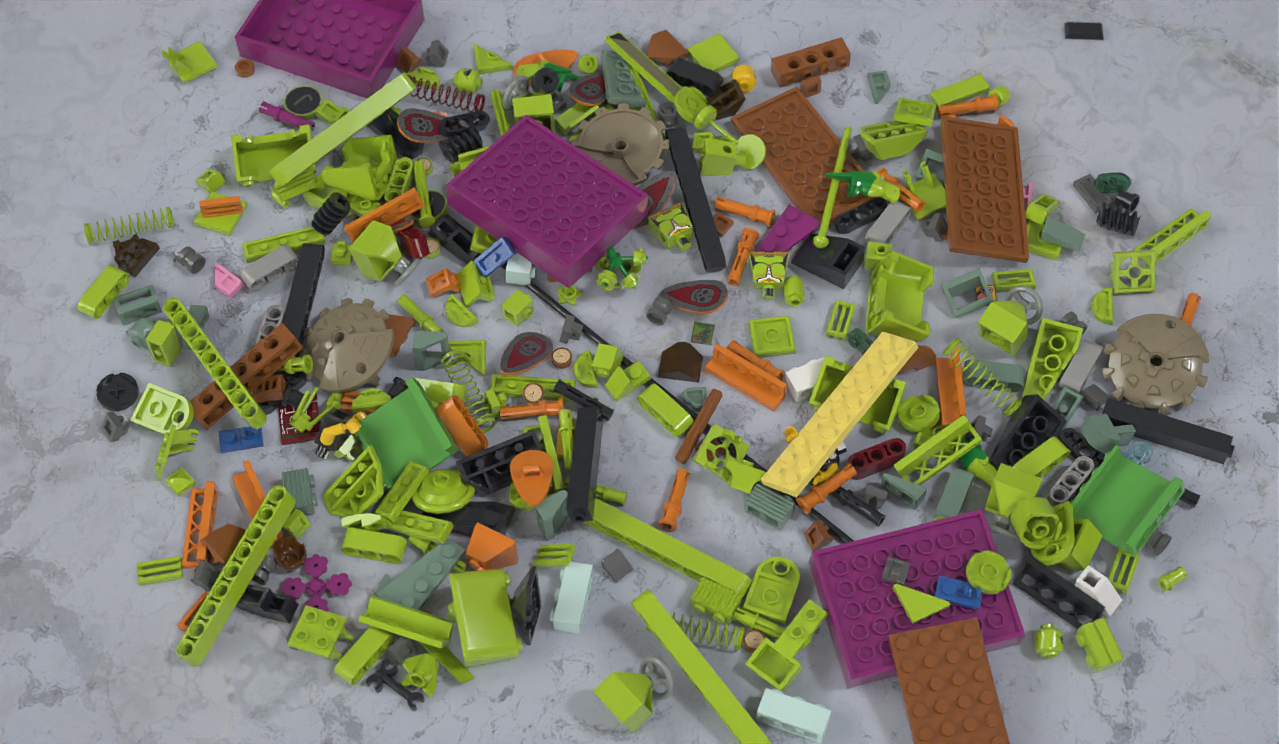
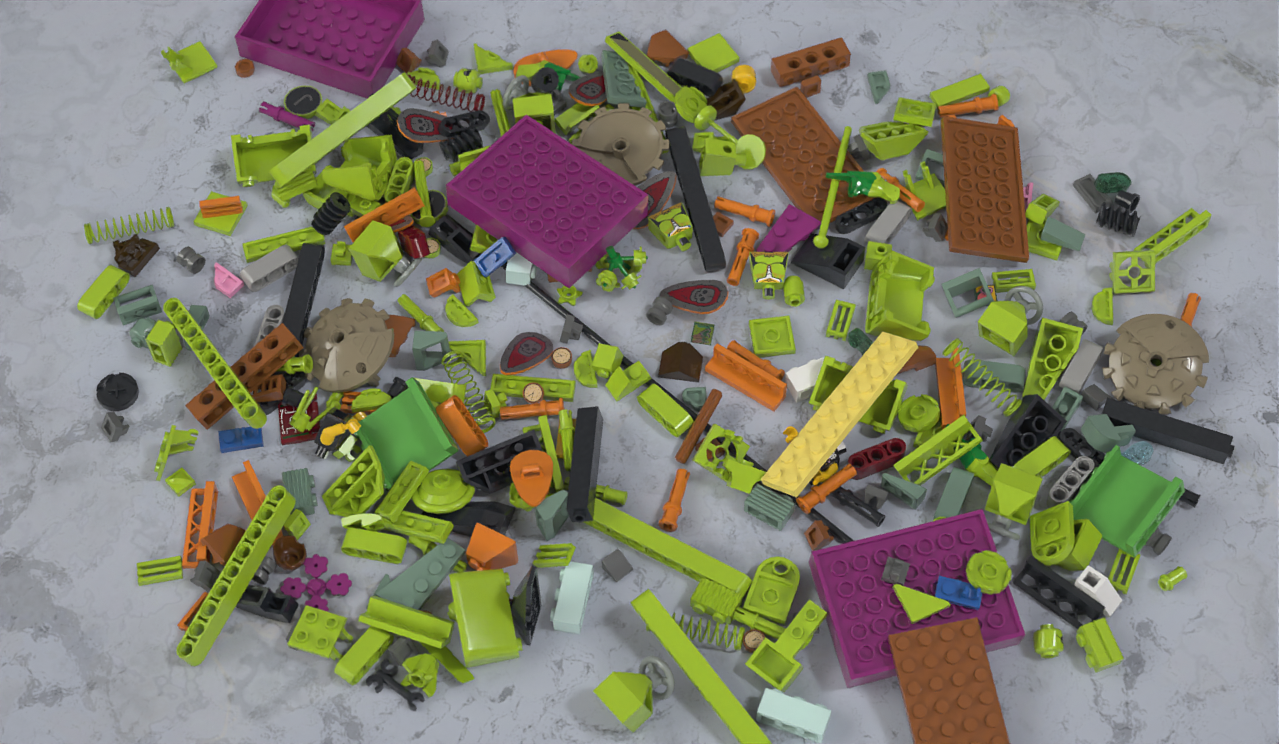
(161, 409): lime plate -> none
(211, 180): lime slope -> none
(517, 307): lime brick -> none
(582, 399): black pin -> none
(1035, 522): lime brick -> none
(1084, 30): black tile -> none

